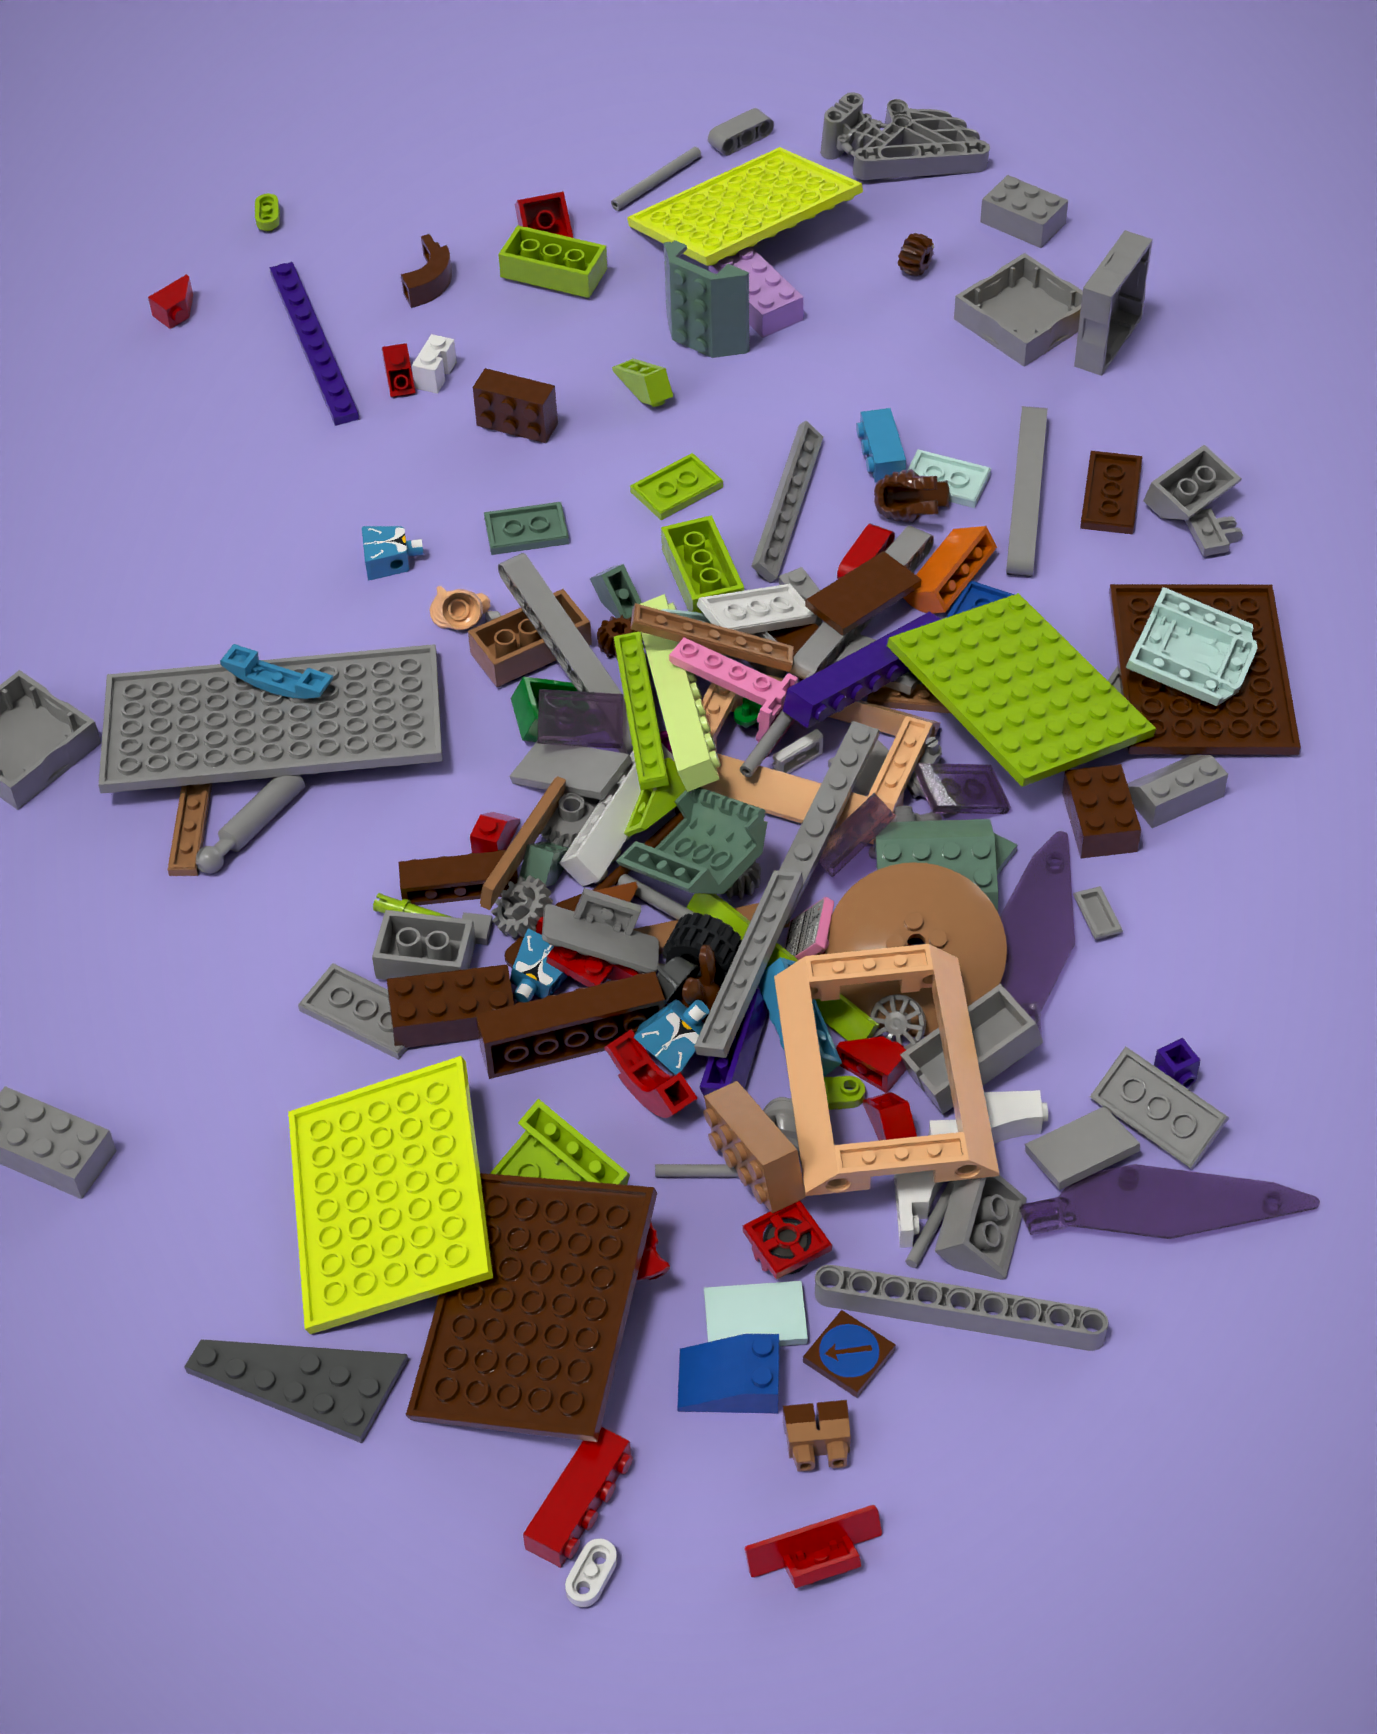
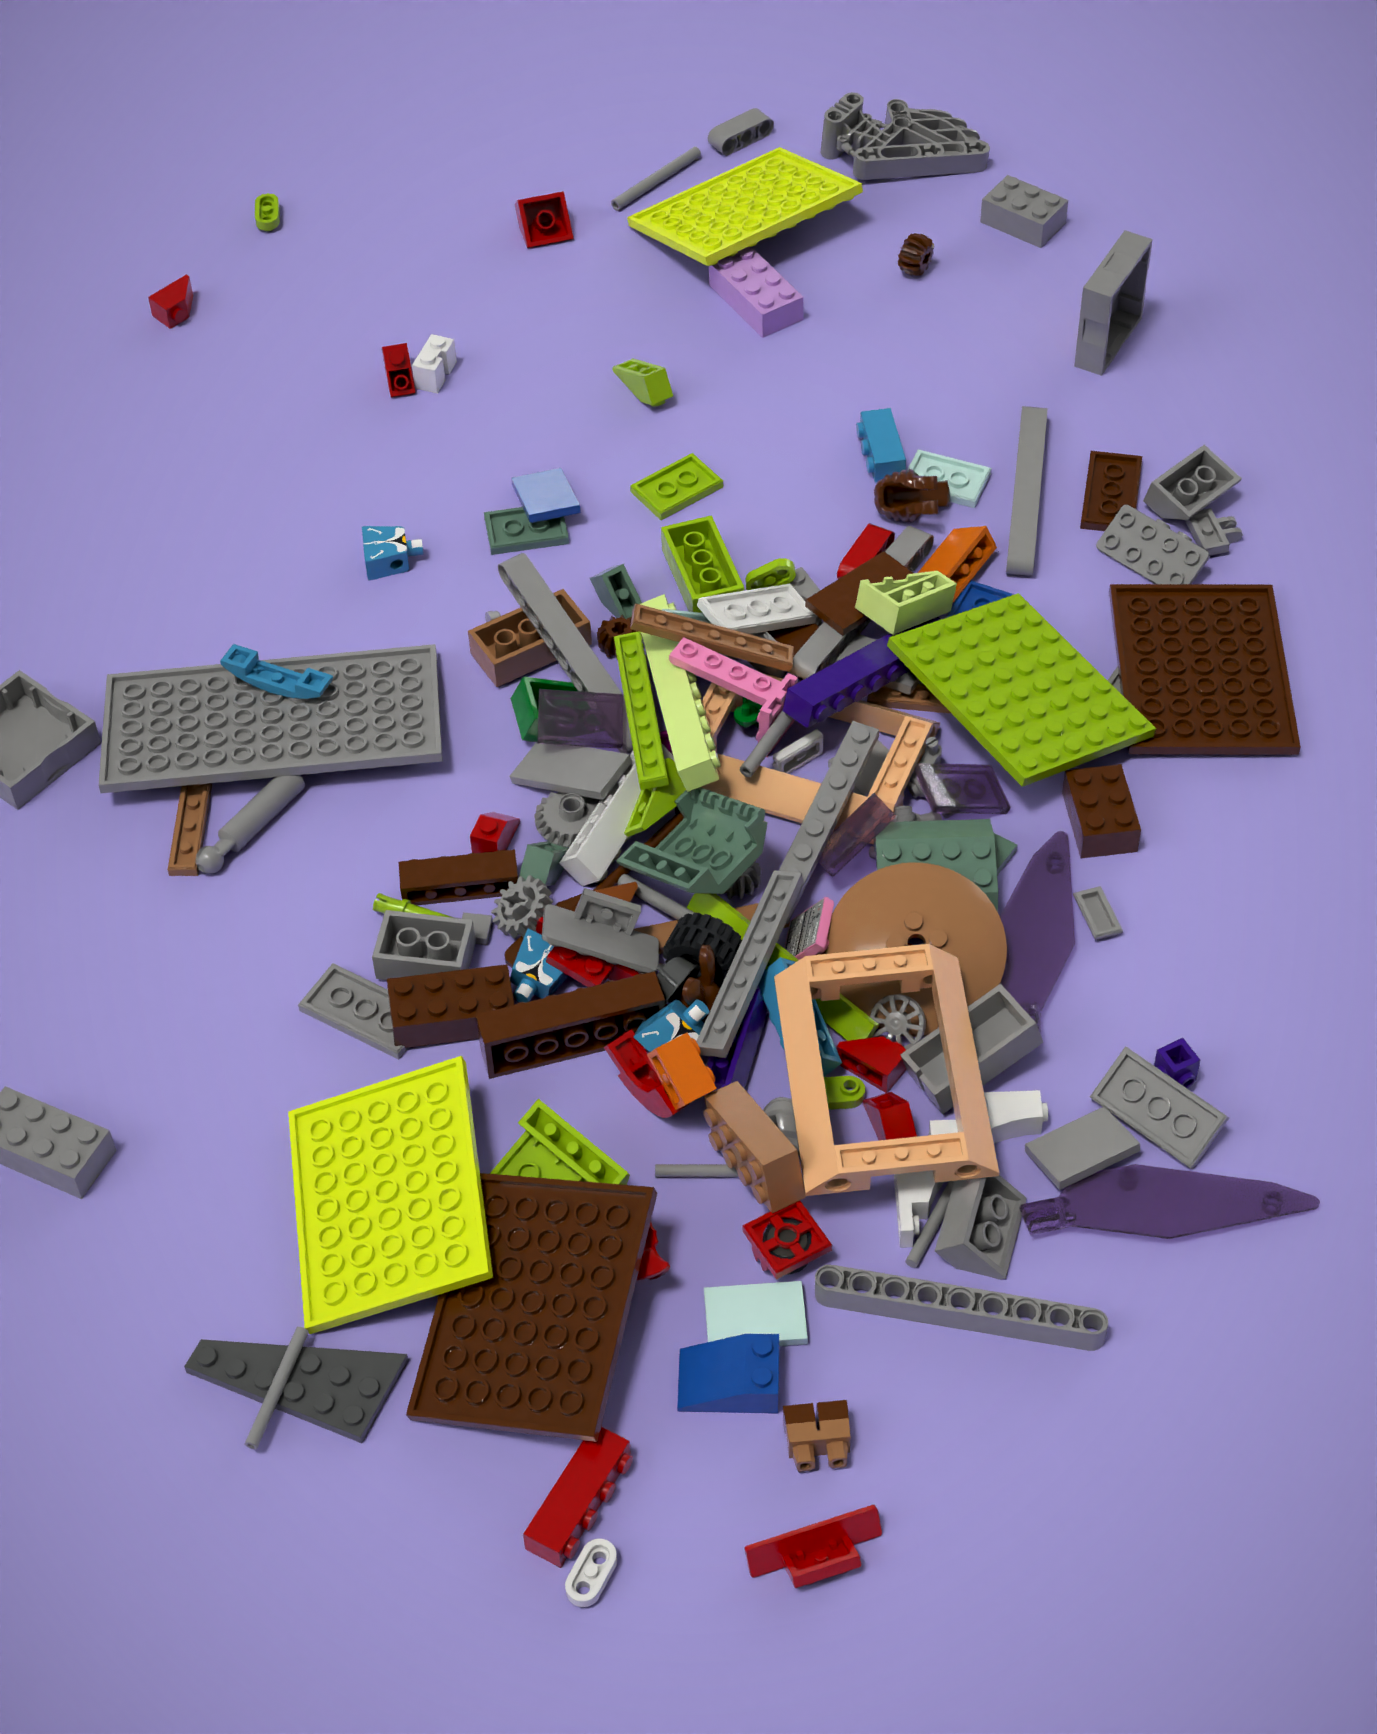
(276, 1388): none -> light grey piece
(314, 344): dark purple plate -> none
(430, 280): reddish brown arch -> none
(458, 608): light nougat hair -> none
(515, 405): reddish brown brick -> none
(527, 835): medium nougat tile -> none
(545, 495): none -> tile
(553, 261): lime brick -> none
(682, 1070): none -> orange brick
(704, 307): sand green slope -> none
(774, 573): none -> lime plate
(787, 502): light grey plate -> none
(849, 1353): tile -> none
(907, 601): none -> yellowish green wedge
(1021, 309): light grey tile -> none
(1152, 548): none -> light grey bracket
(1178, 788): light grey slope -> none
(1194, 648): light aqua wedge -> none

